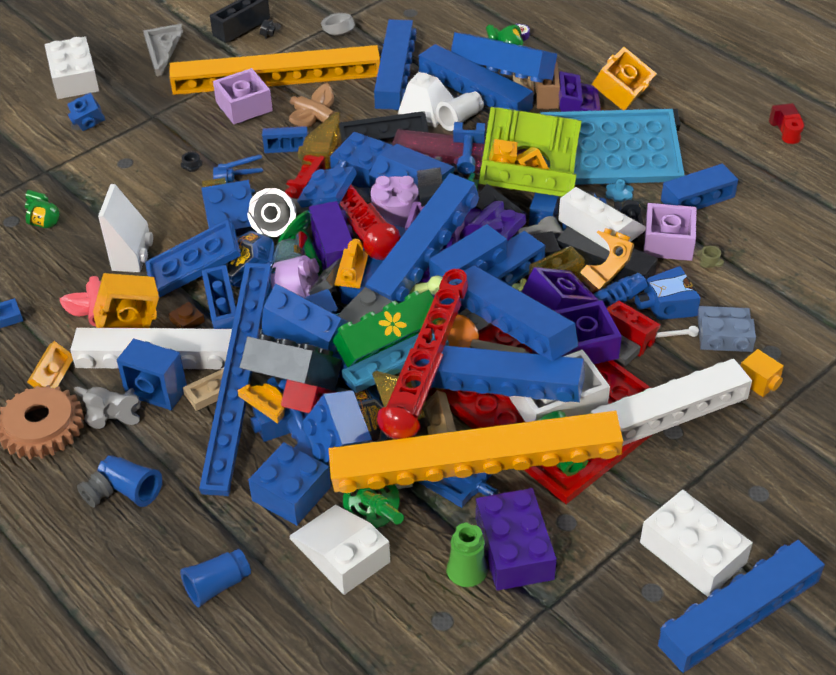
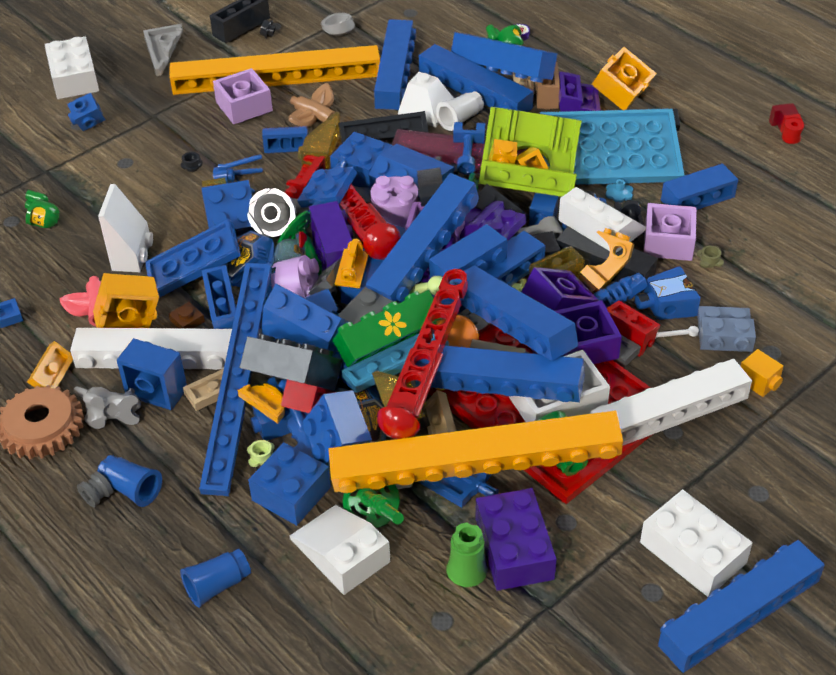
(260, 452): none -> yellowish green plate

